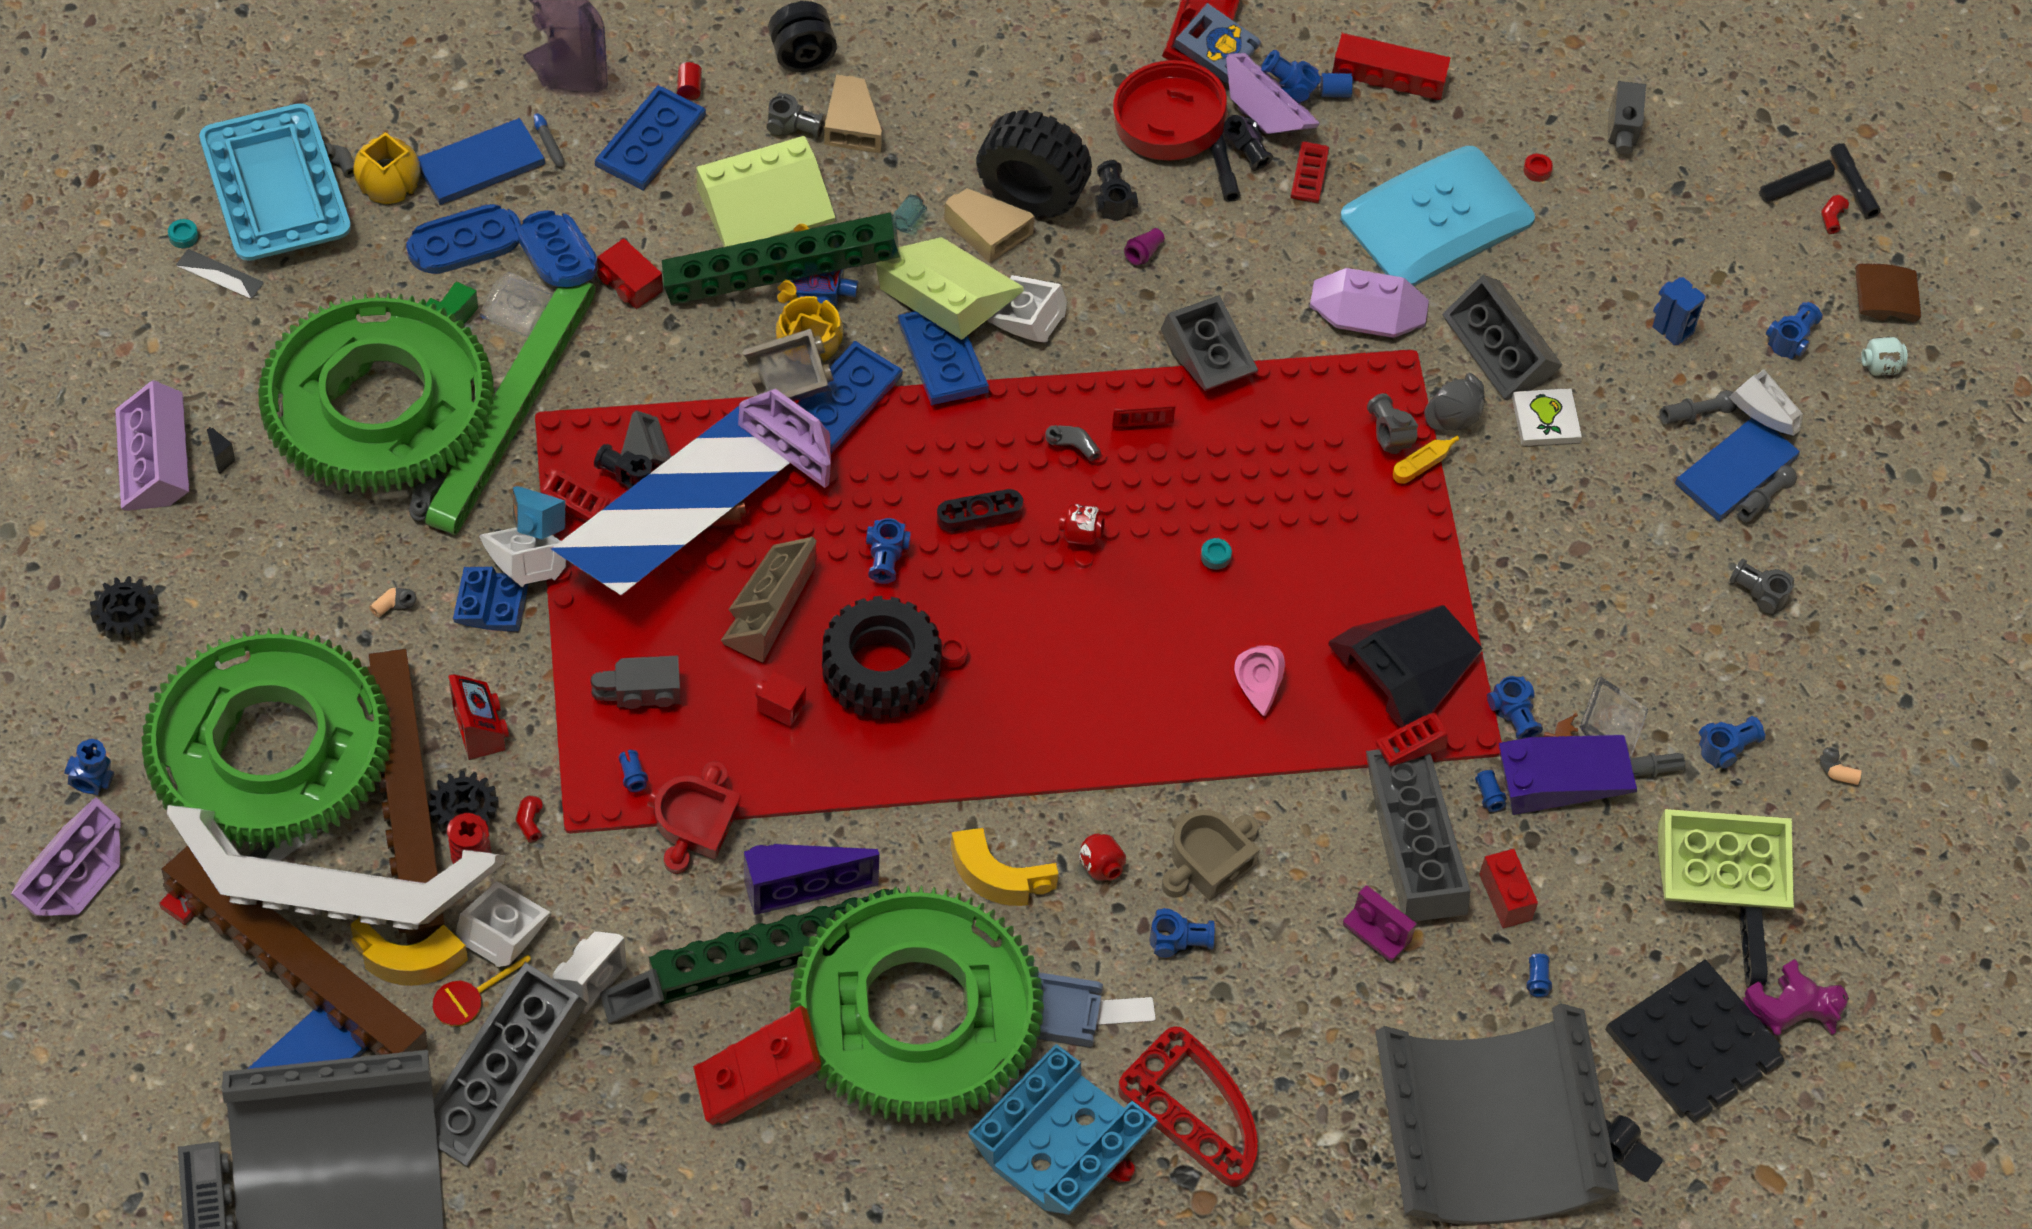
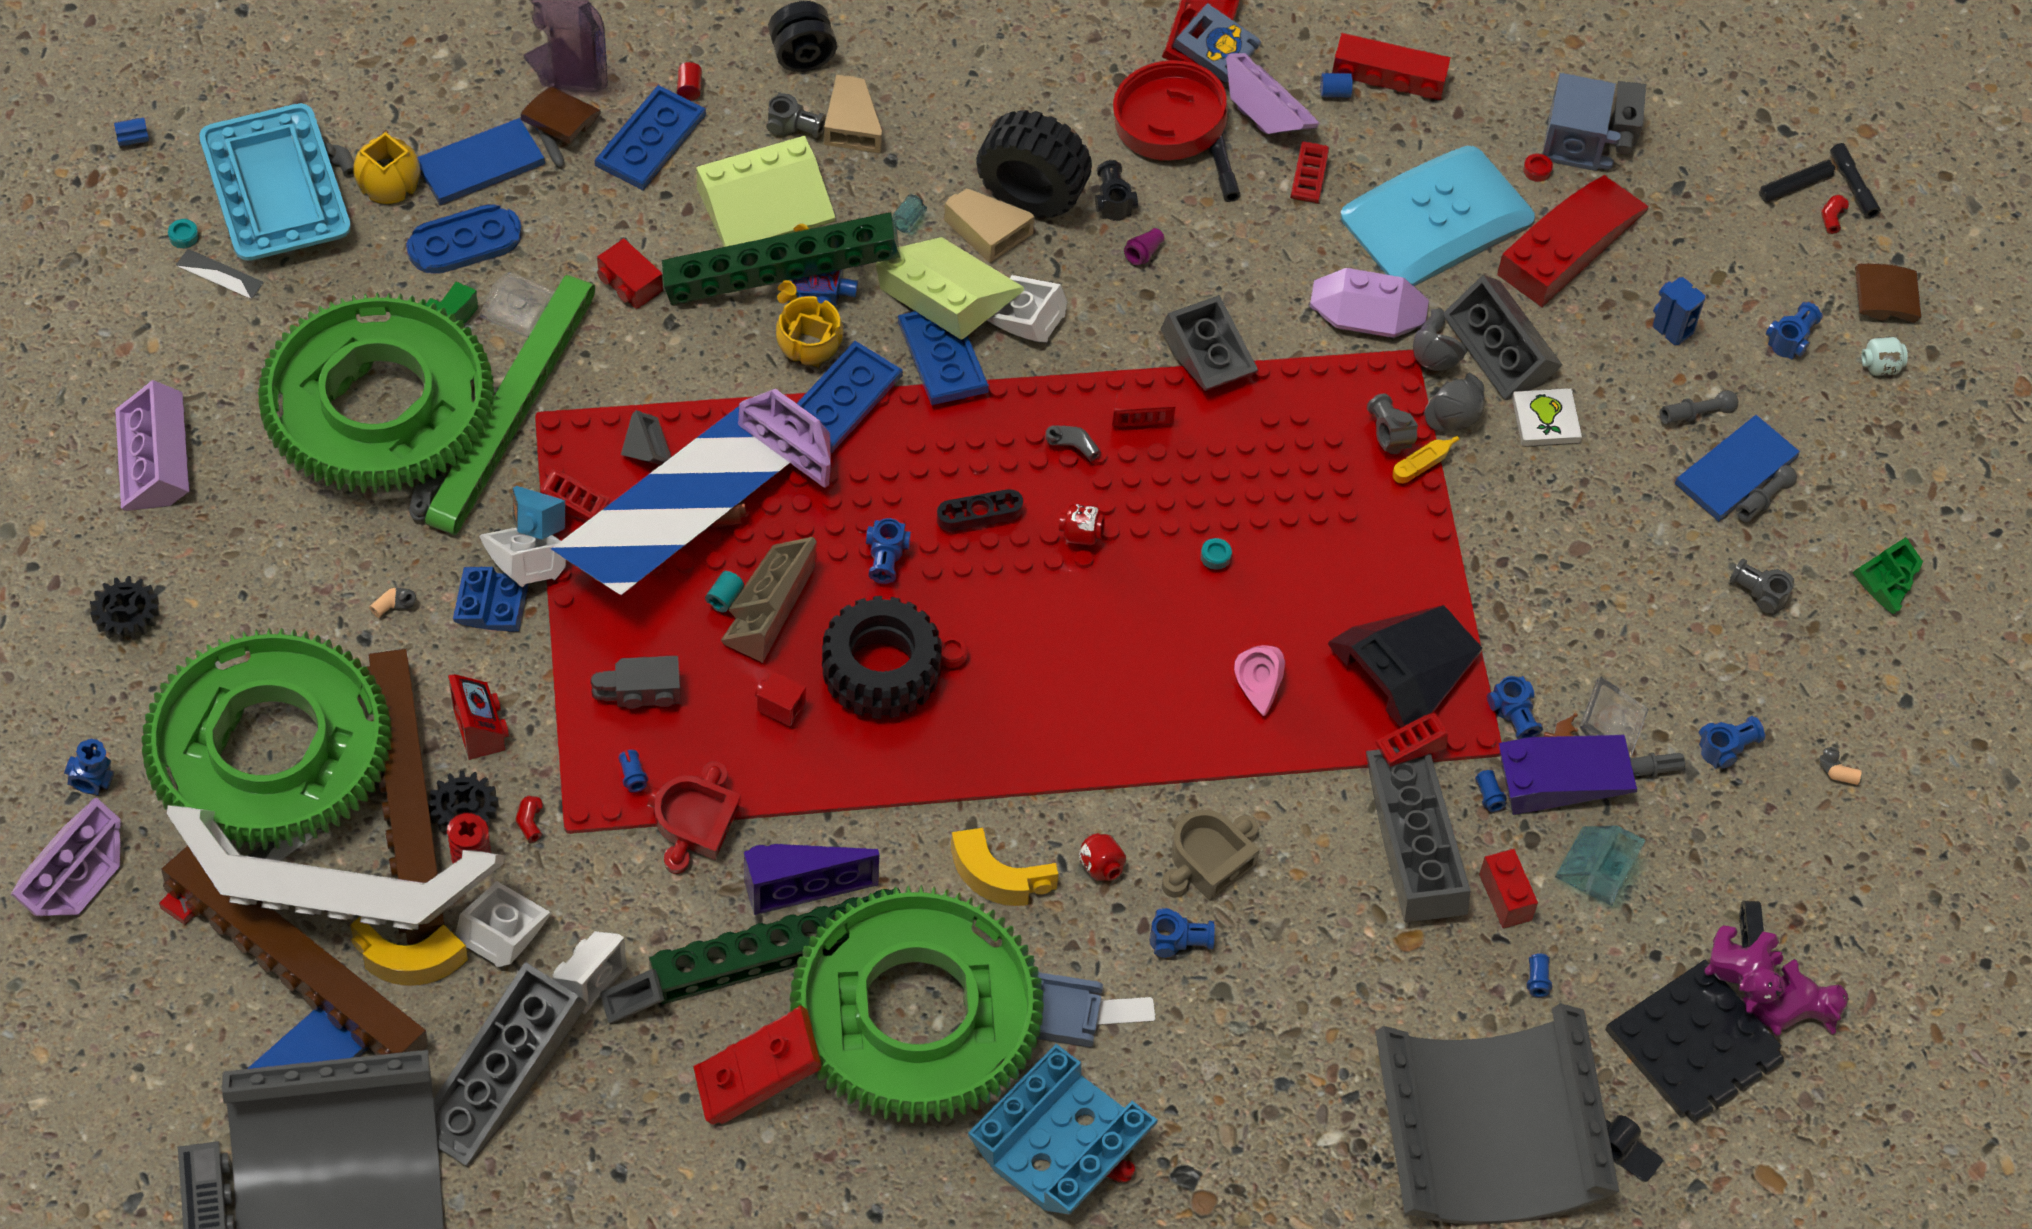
(131, 131): none -> blue piece
(221, 450): black slope -> none
(460, 1001): red piece -> none
(557, 248): blue tile -> none
(559, 114): none -> reddish brown slope
(625, 467): black connector -> none
(724, 591): none -> teal piece
(790, 366): window -> none
(1201, 1133): red beam -> none
(1246, 137): black connector -> none
(1295, 78): blue connector -> none
(1380, 924): magenta bracket -> none
(1435, 350): none -> dark grey piece
(1569, 239): none -> red slope
(1580, 123): none -> sand blue container
(1601, 861): none -> clear light blue slope
(1726, 859): yellowish green slope -> none
(1748, 966): none -> magenta animal
(1768, 404): white slope -> none
(1890, 574): none -> green slope

